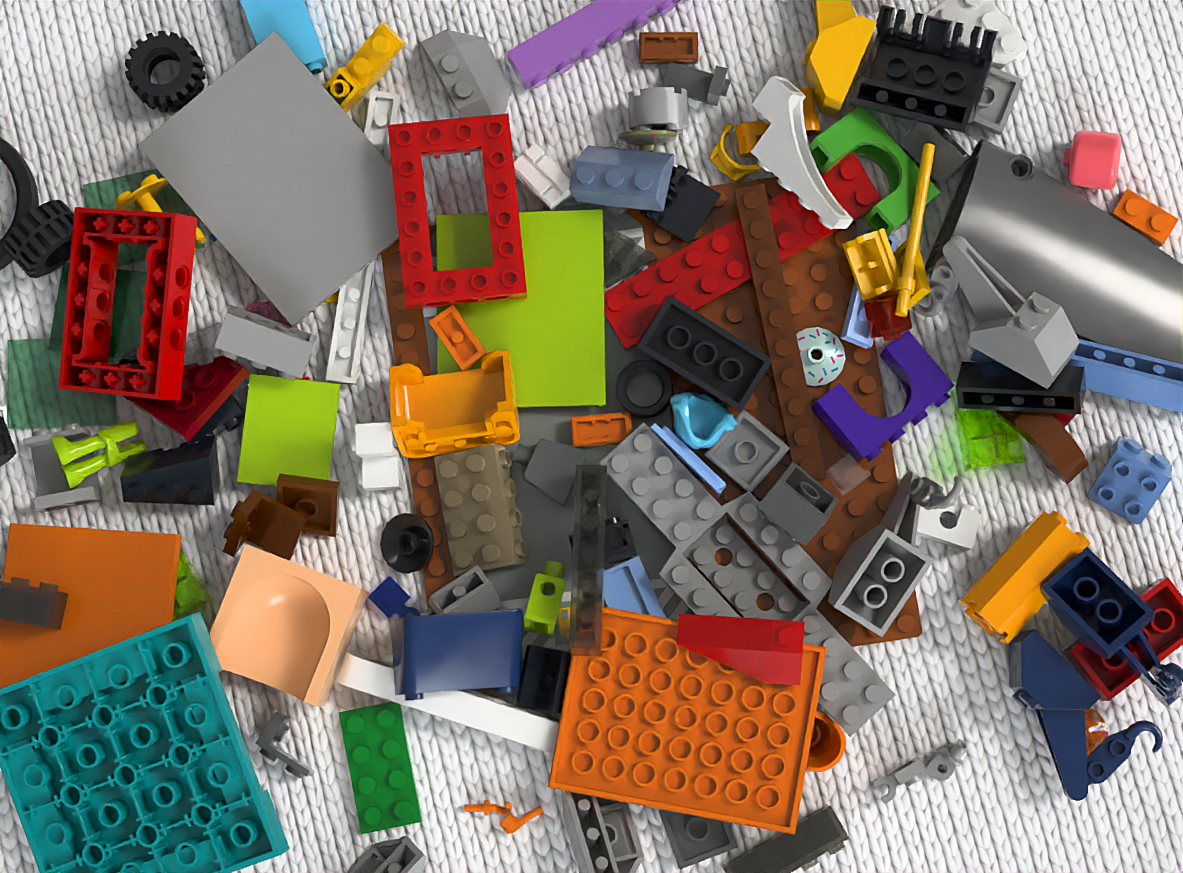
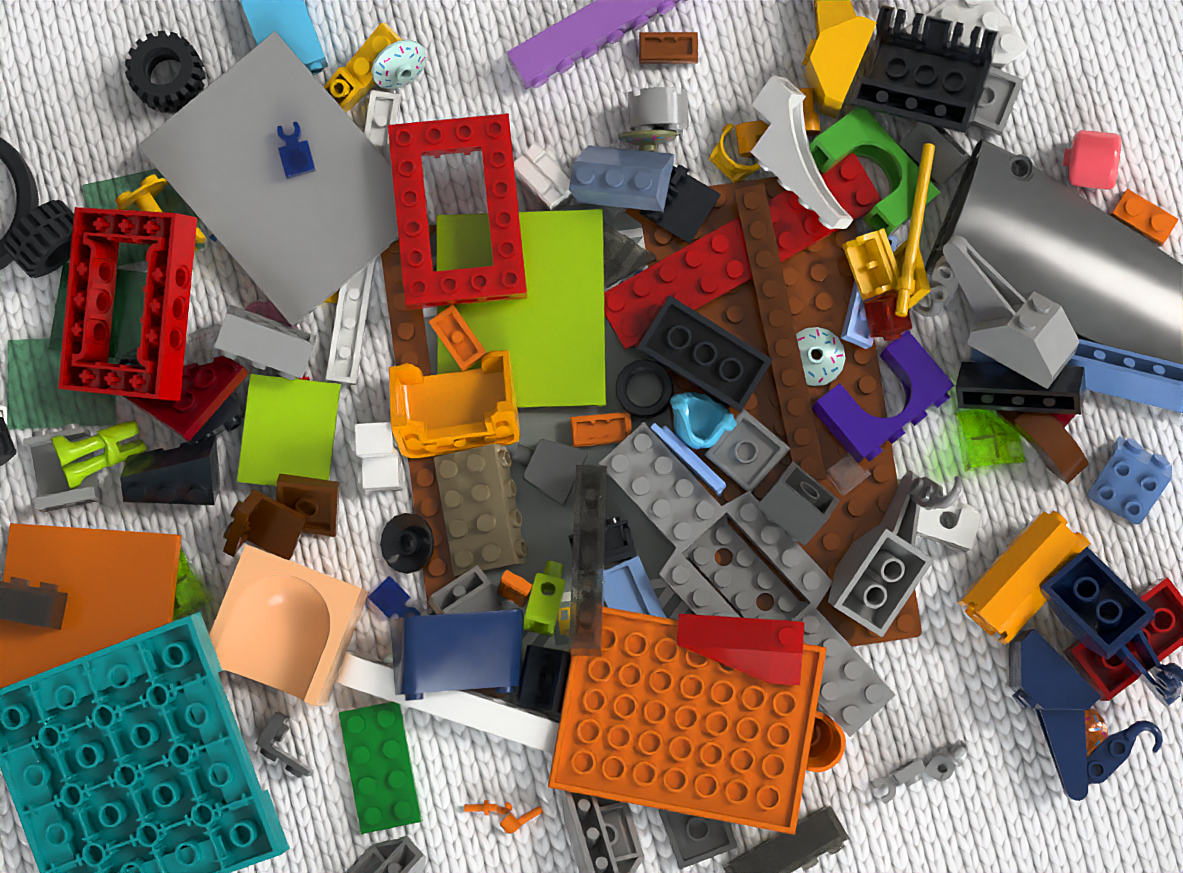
(296, 155): none -> clear blue plate
(399, 64): none -> light aqua dish
(468, 73): light grey wedge -> none
(514, 588): none -> orange plate
(699, 84): dark grey bracket -> none

